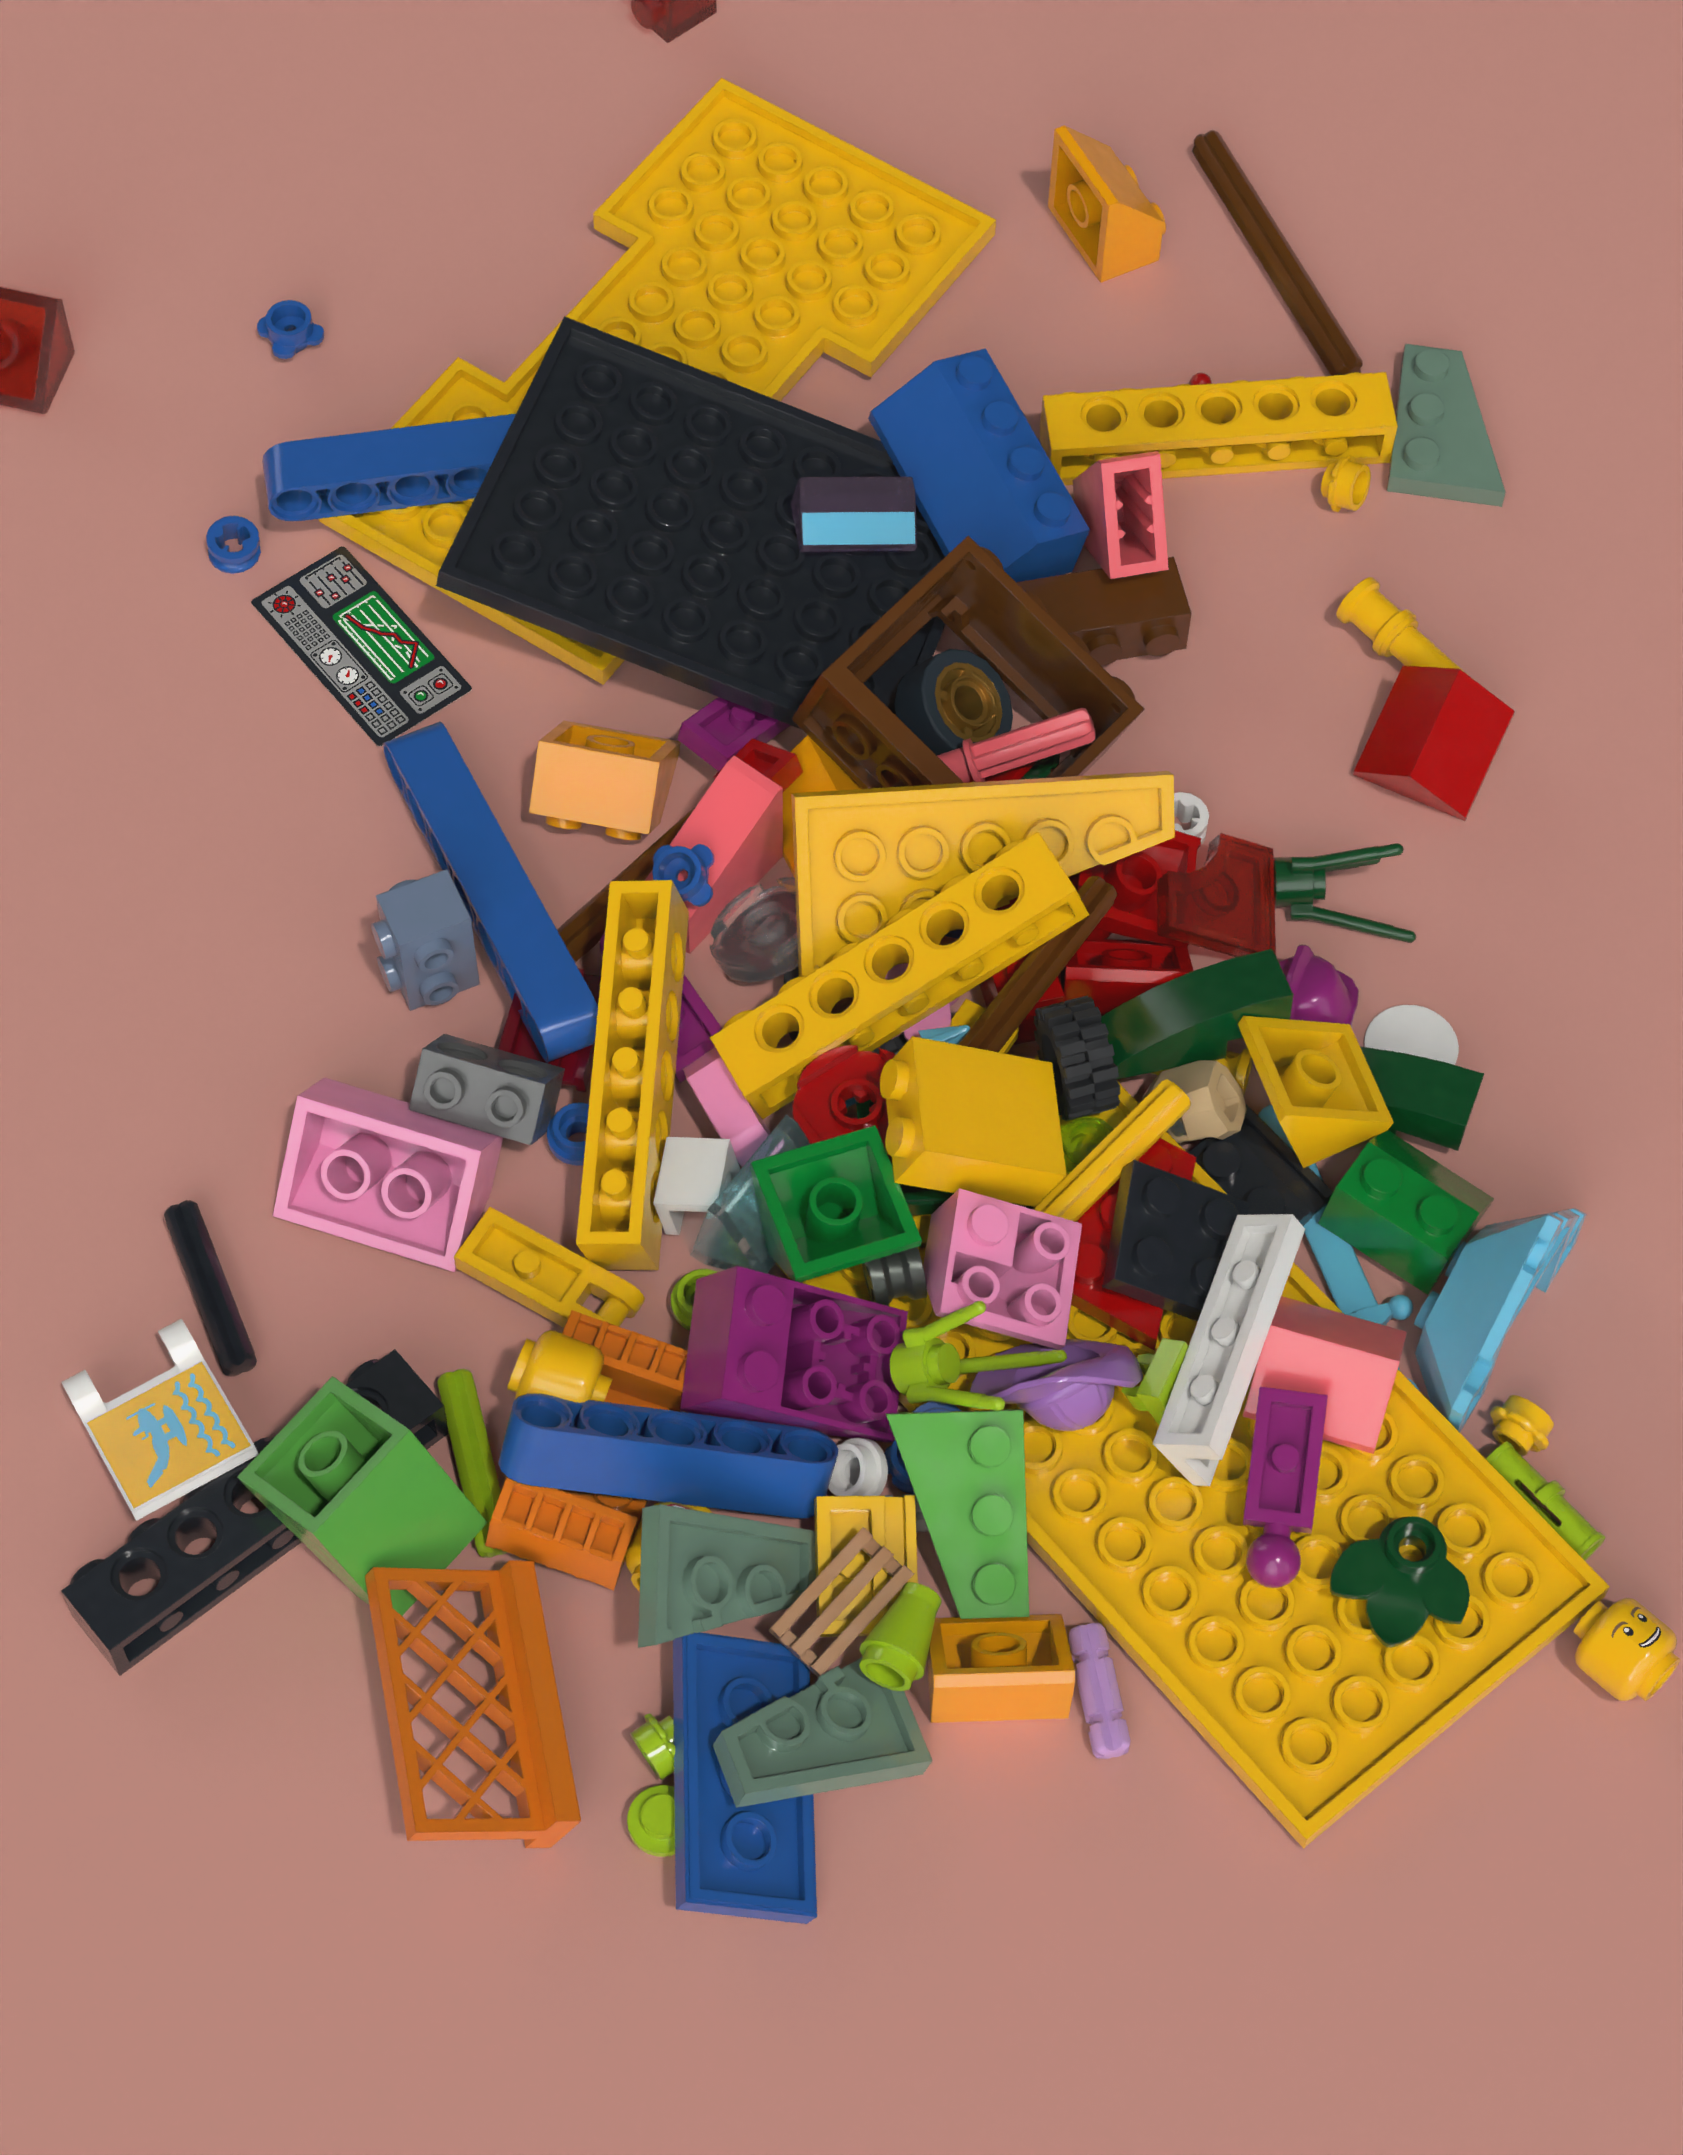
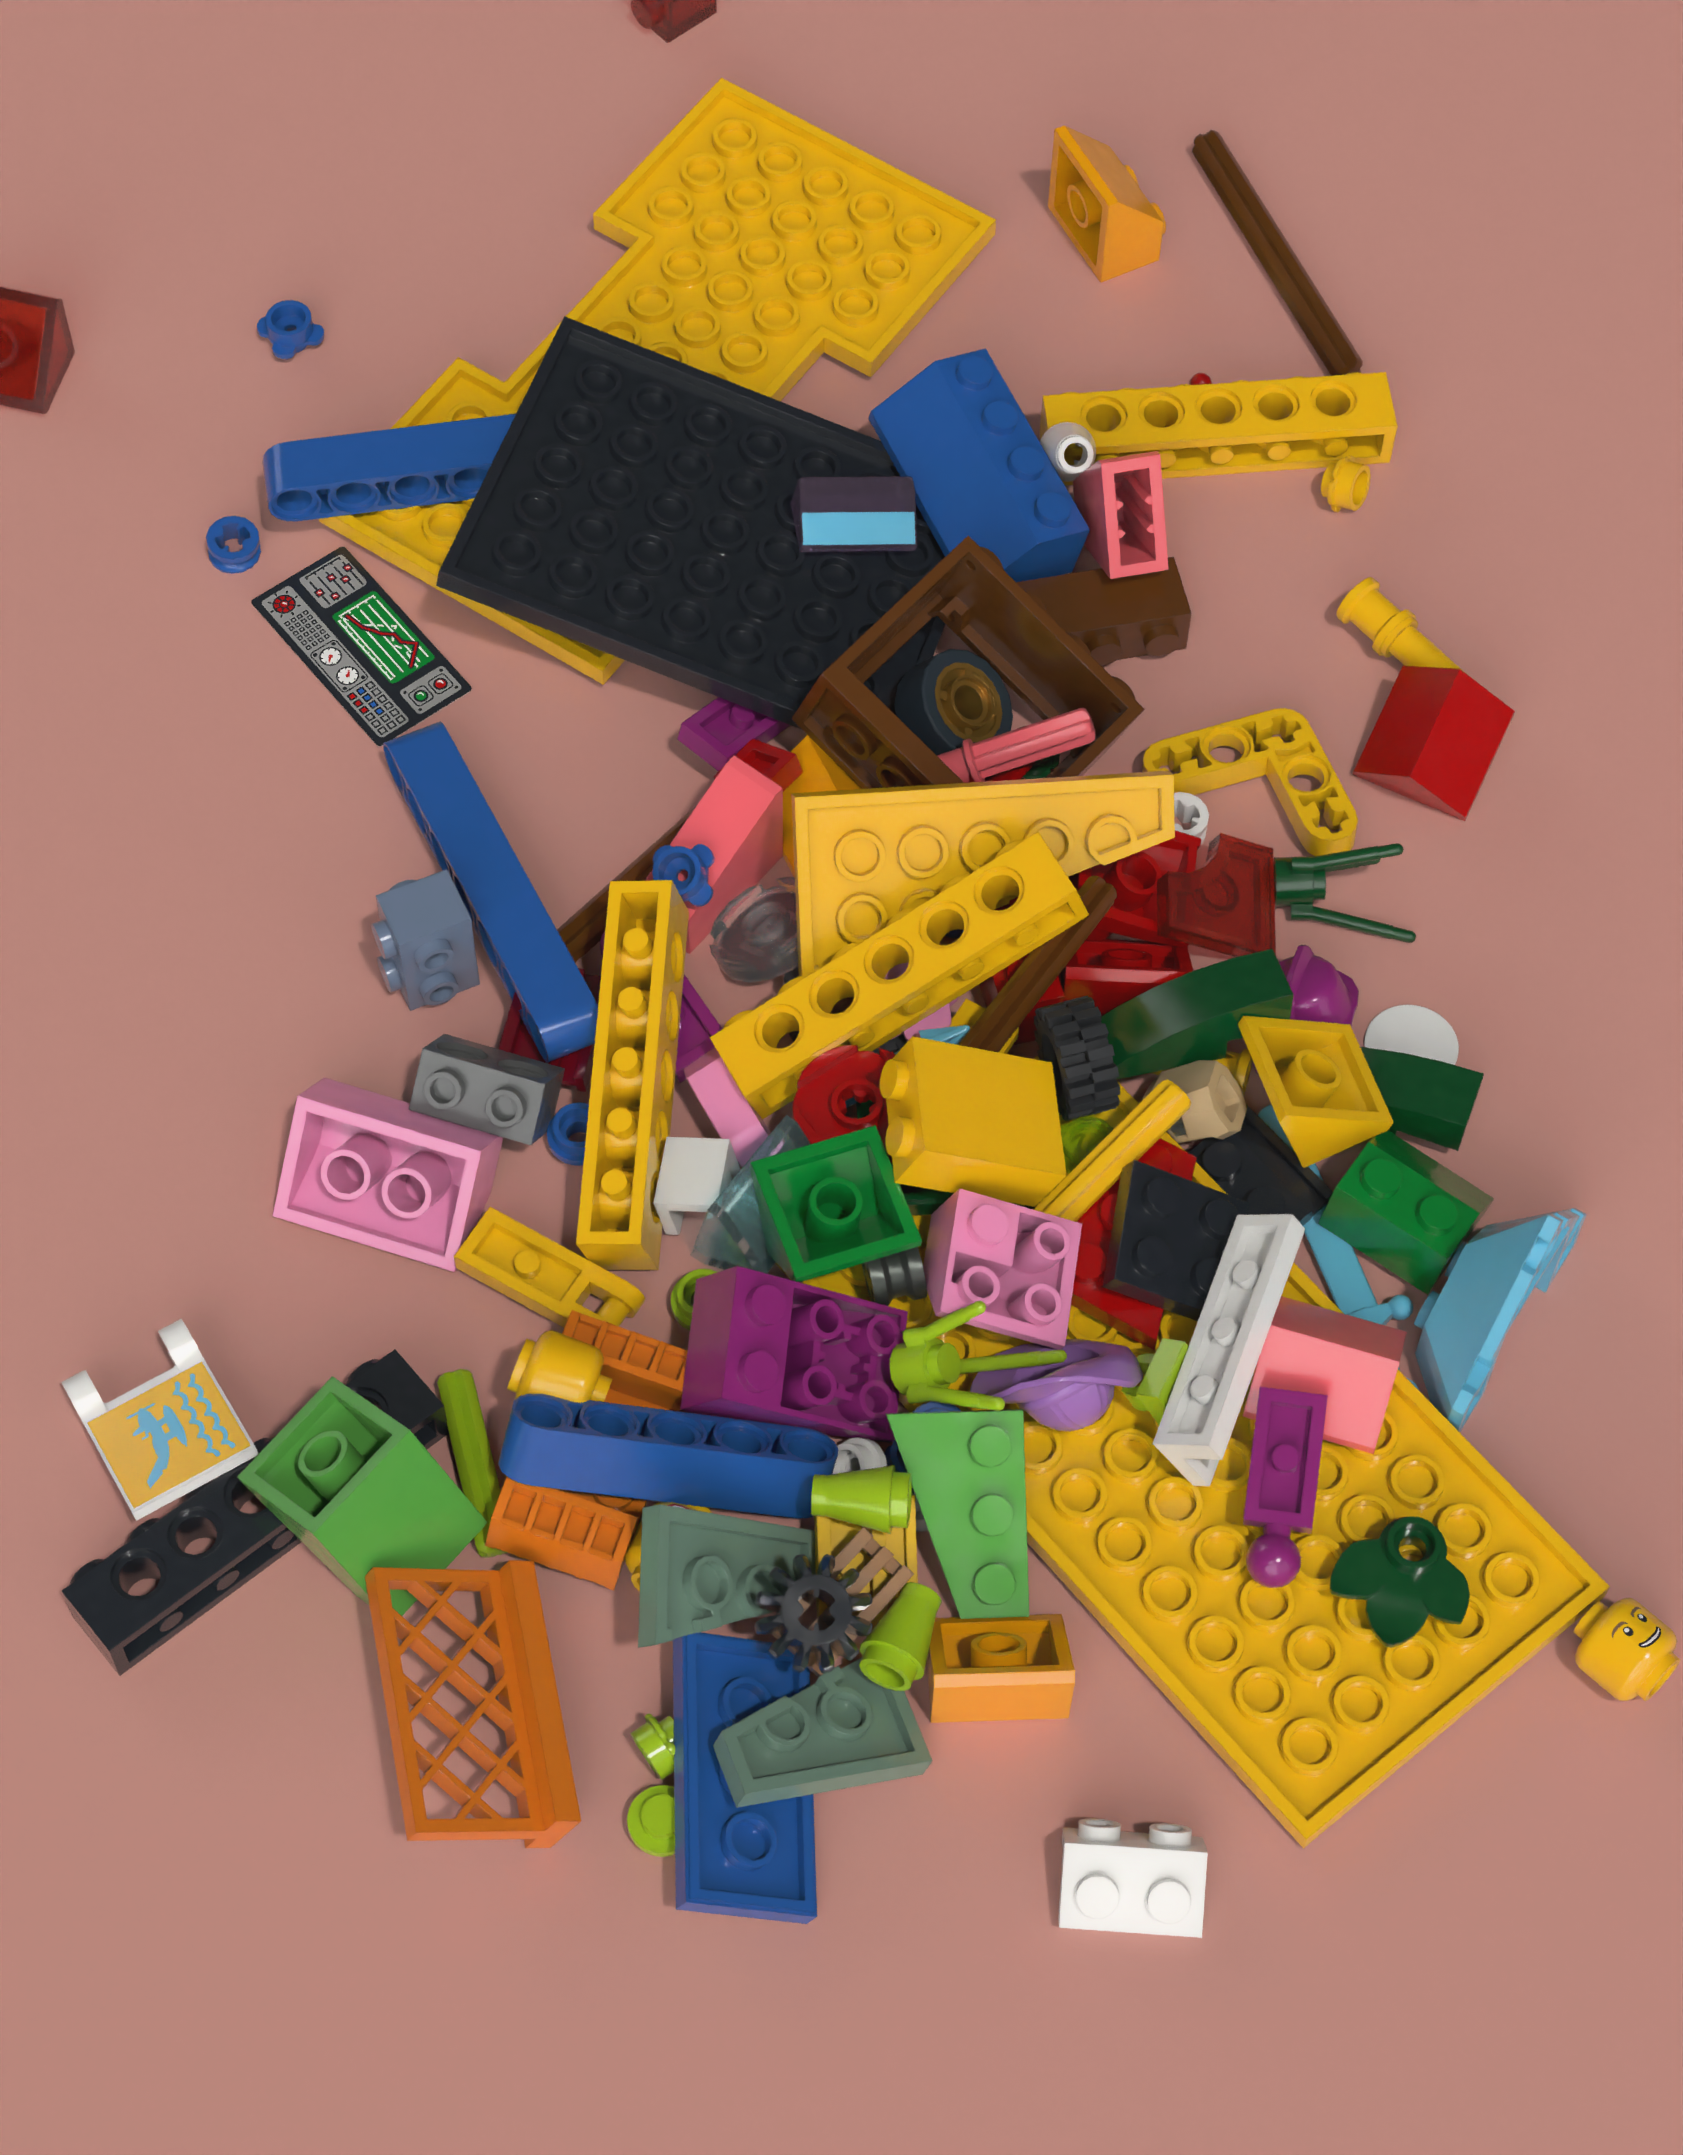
(210, 1288): black axle -> none
(603, 779): light orange slope -> none
(837, 1617): none -> black gear
(865, 1497): none -> lime cone
(1056, 441): none -> white cone
(1099, 1691): lavender axle -> none
(1132, 1879): none -> white bracket
(1275, 760): none -> yellow beam
(1441, 433): sand green wing -> none
(1522, 1425): yellow plate -> none
(1573, 1526): lime pin -> none

